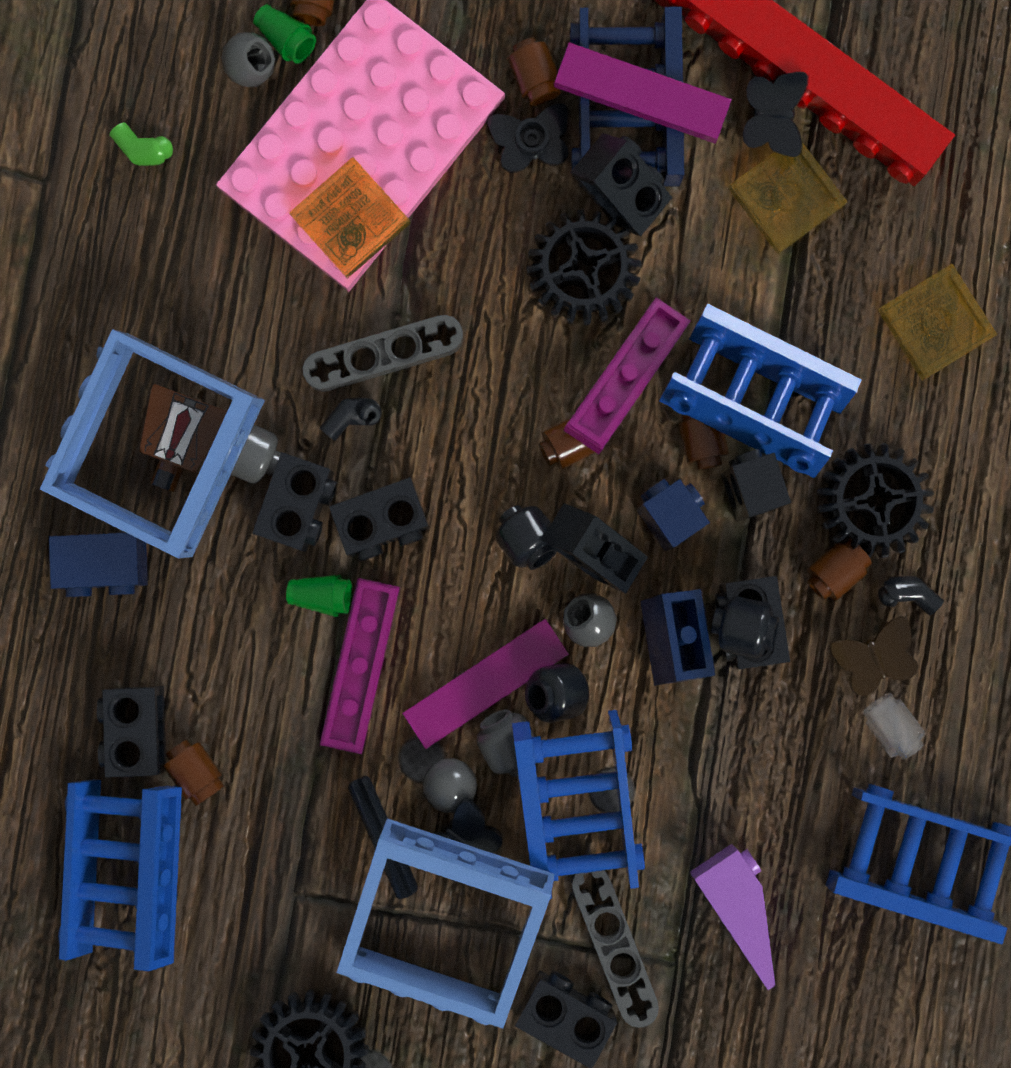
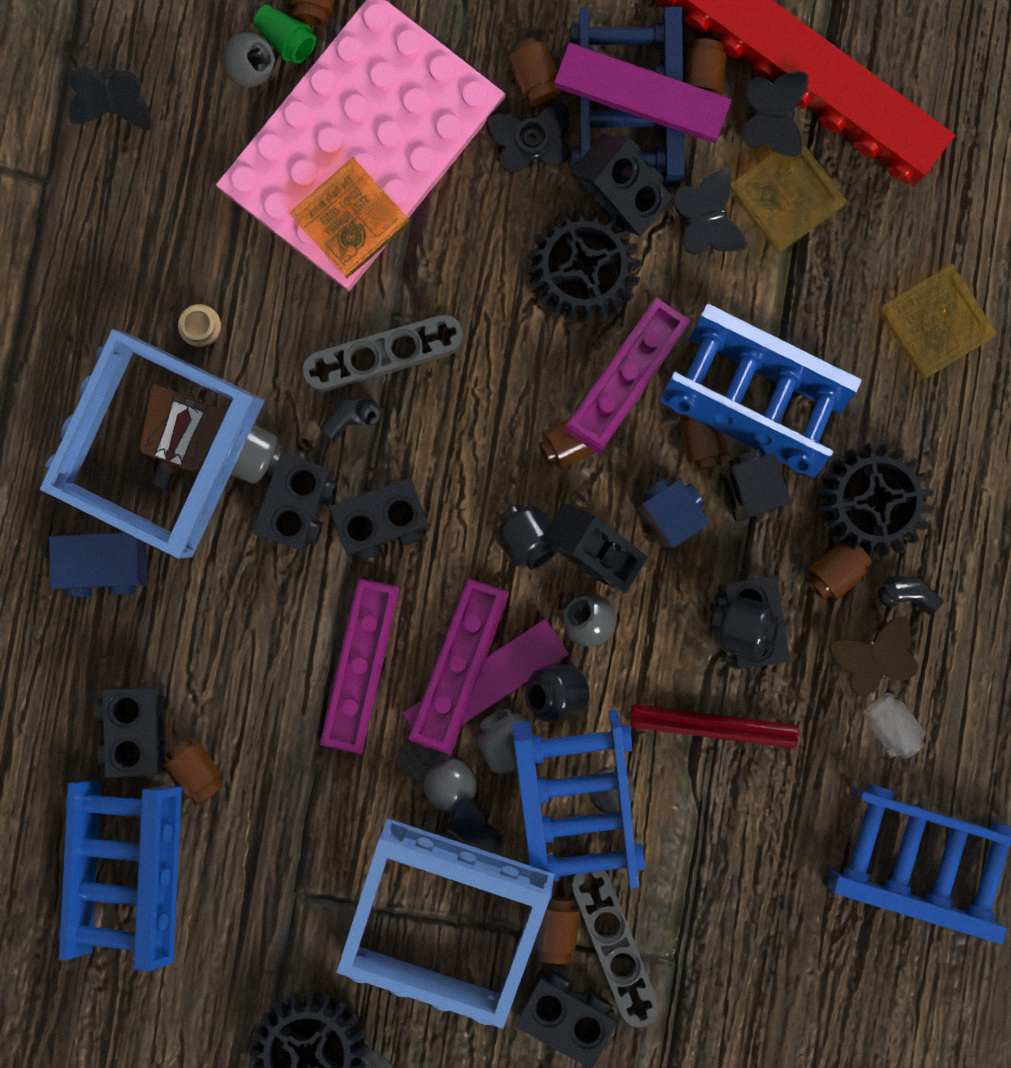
(108, 92): none -> black animal
(141, 150): bright green arm -> none
(199, 325): none -> tan plate
(321, 594): green cone -> none
(374, 819): black axle -> none
(458, 666): none -> magenta tile
(557, 931): none -> reddish brown brick
(677, 637): dark blue brick -> none
(705, 65): none -> reddish brown brick
(708, 217): none -> black animal
(714, 726): none -> dark red axle
(738, 900): medium lavender slope -> none

